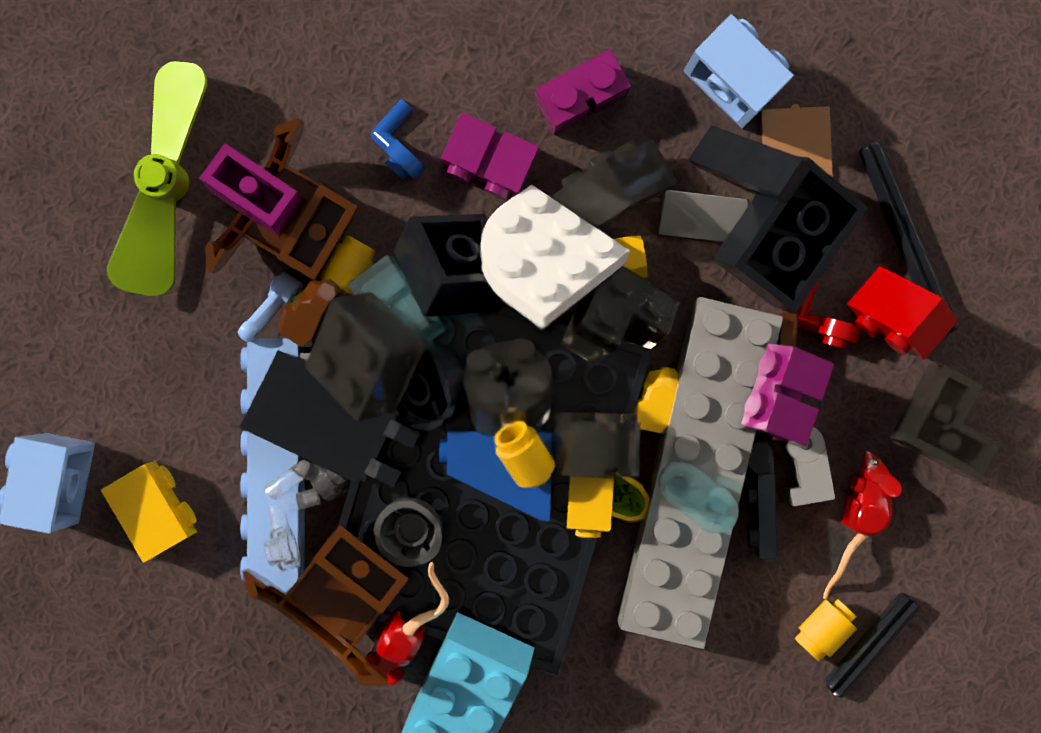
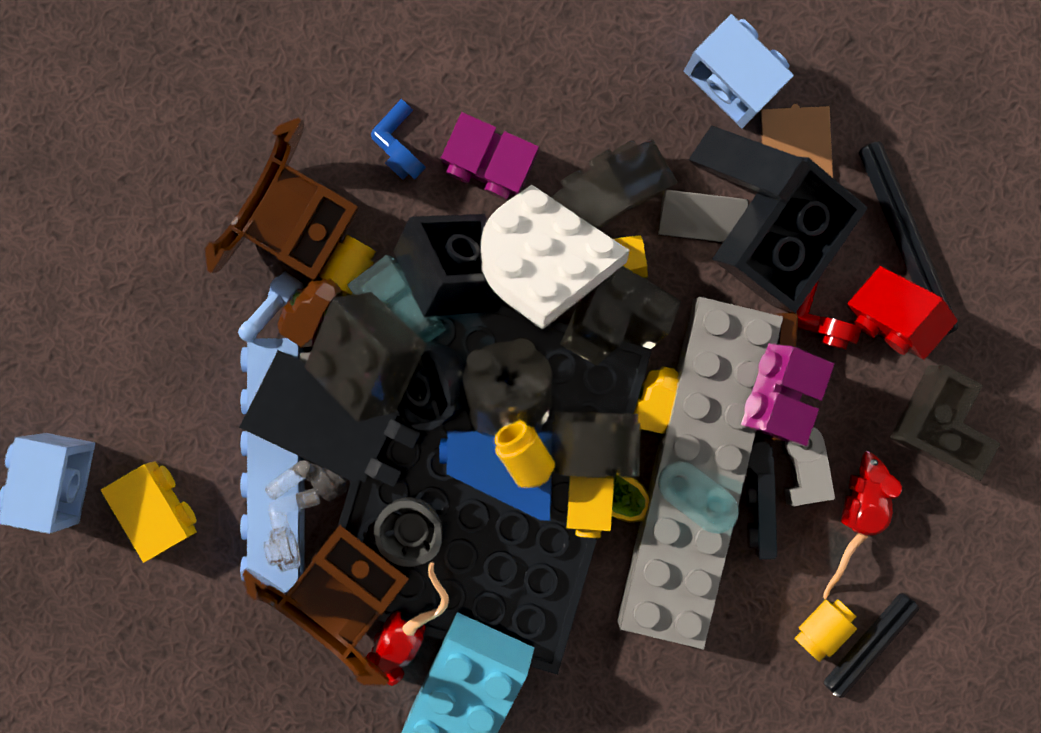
(147, 245): lime piece -> none
(251, 190): magenta brick -> none
(566, 96): magenta piece -> none

